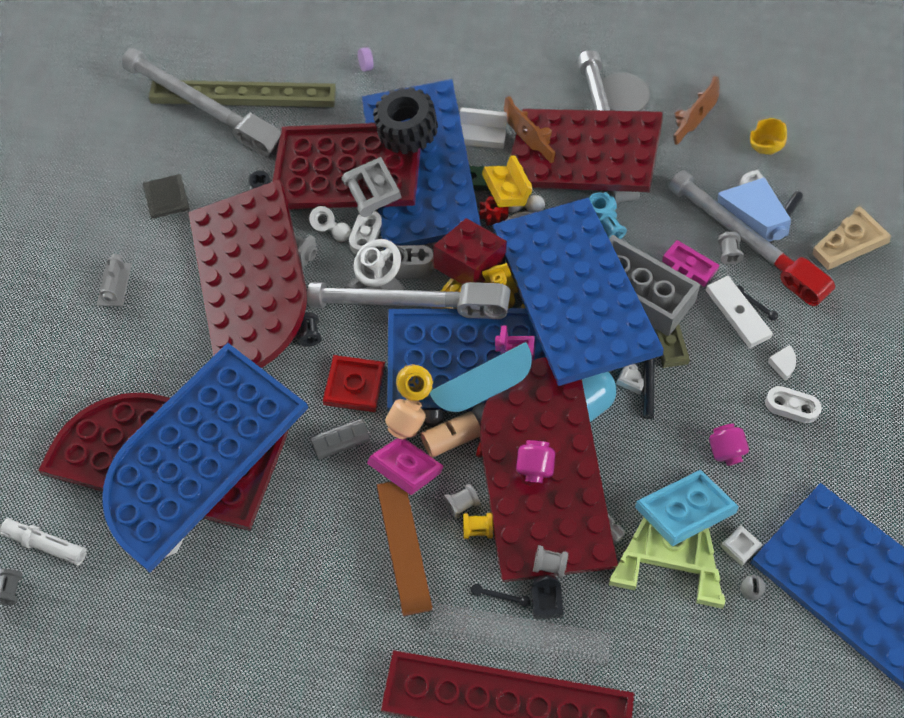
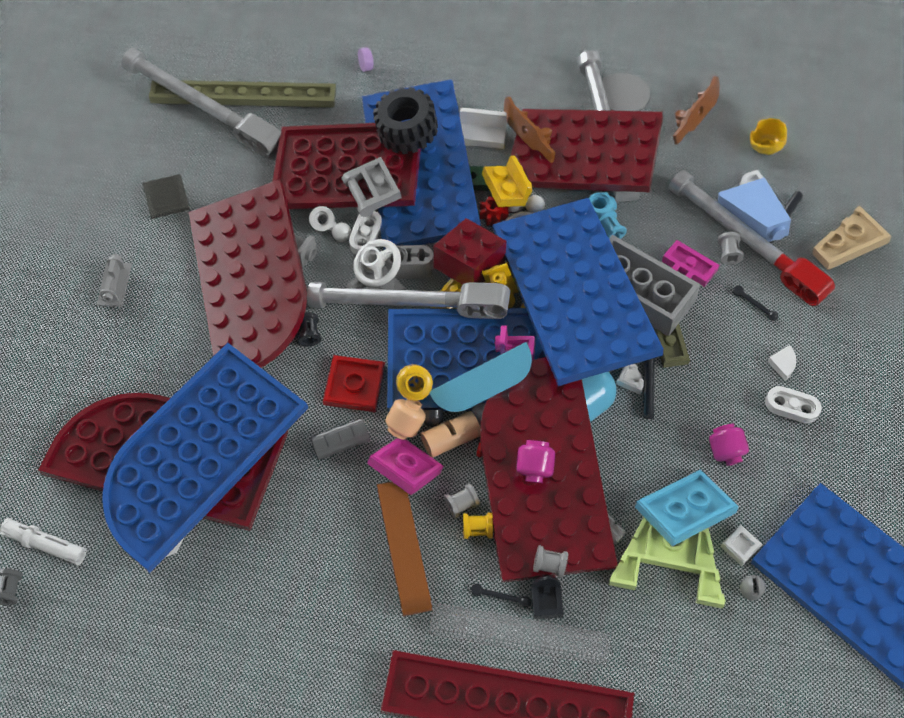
(258, 176): black bush -> none
(739, 312): white tile -> none

